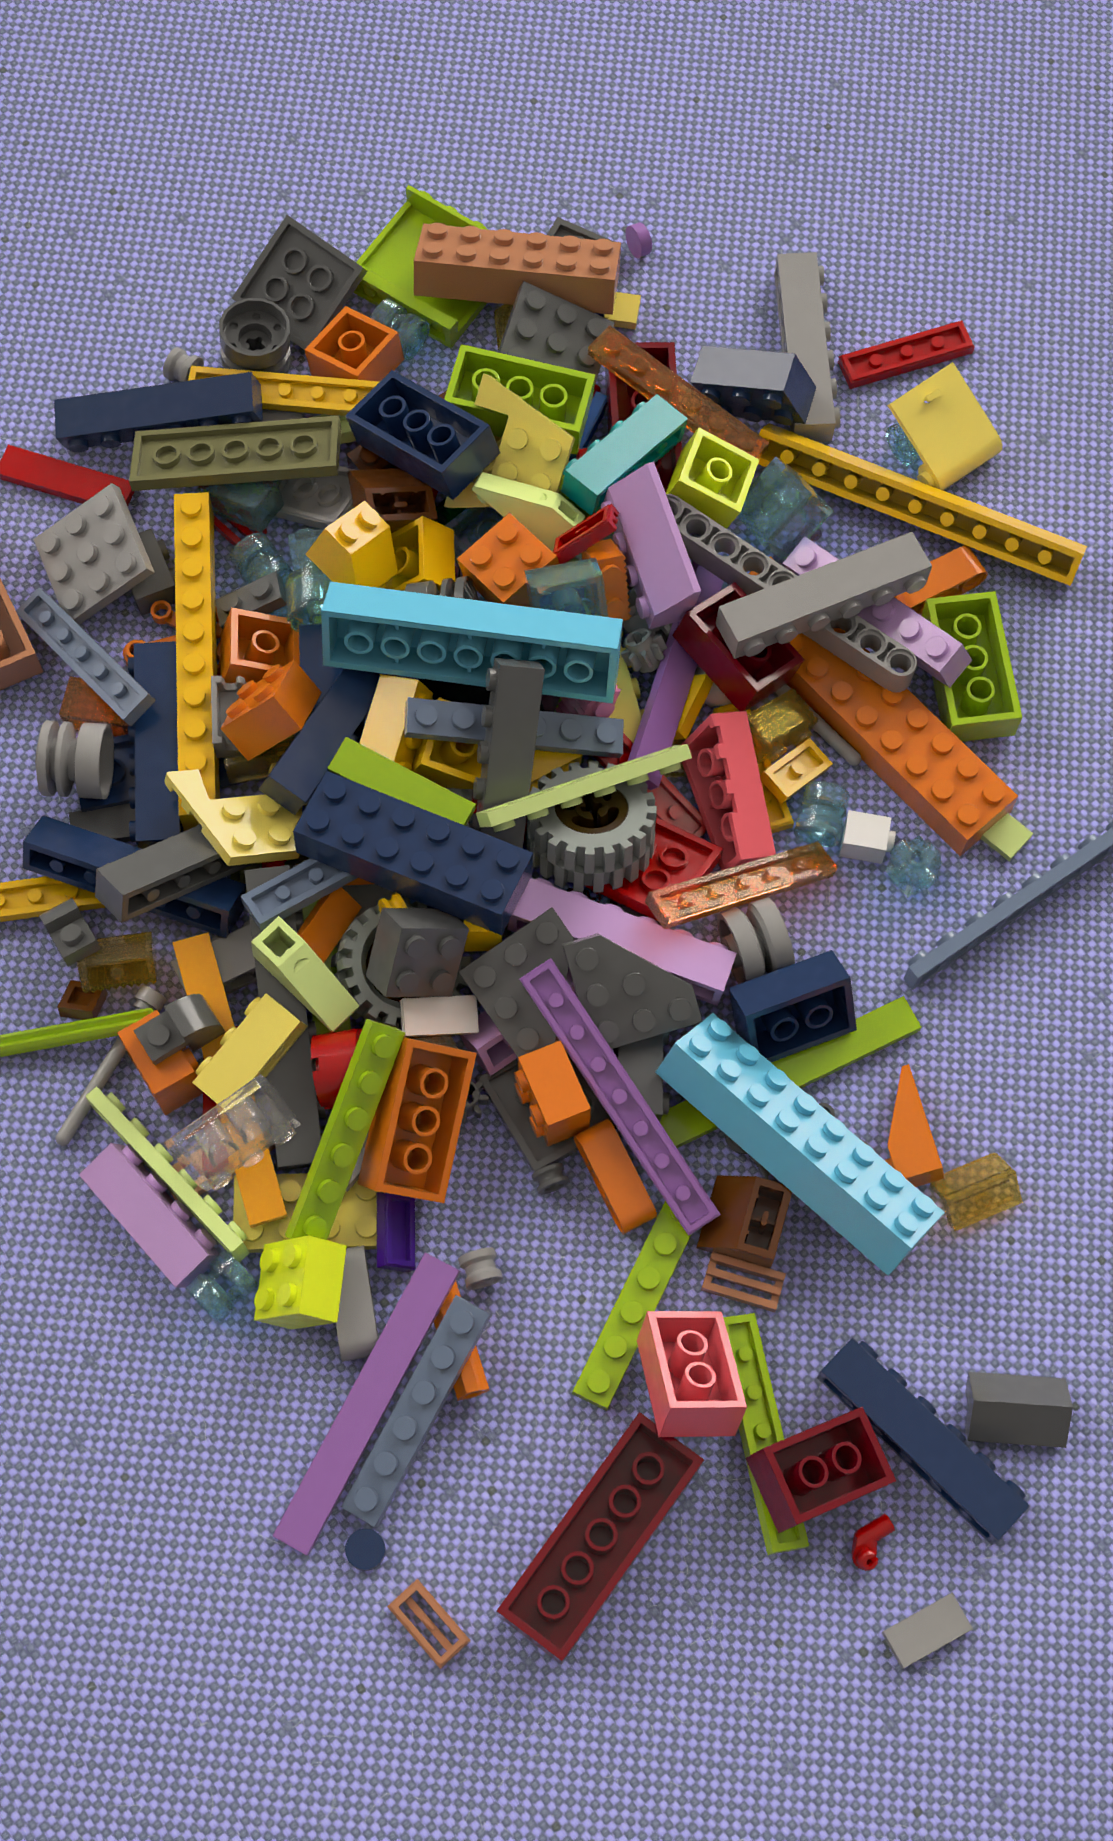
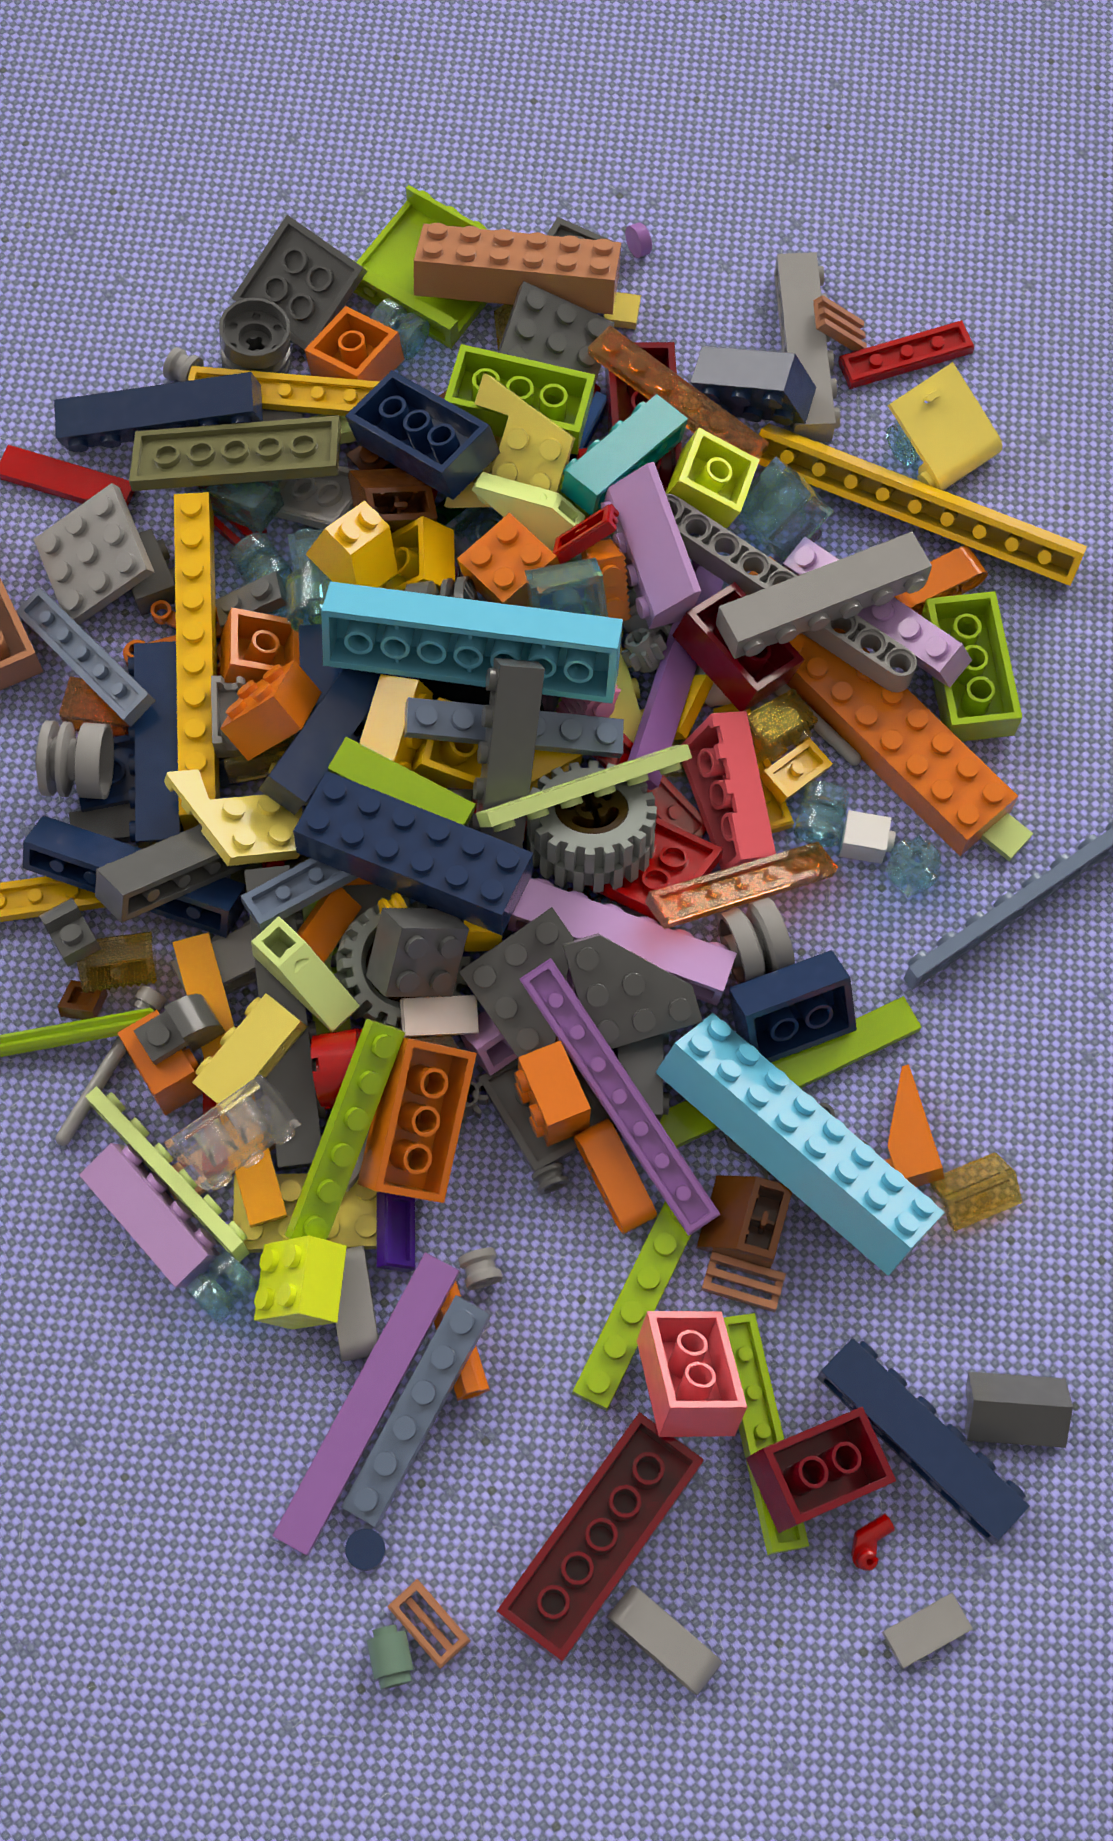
(390, 1657): none -> sand green brick
(664, 1640): none -> light grey beam
(839, 323): none -> nougat tile

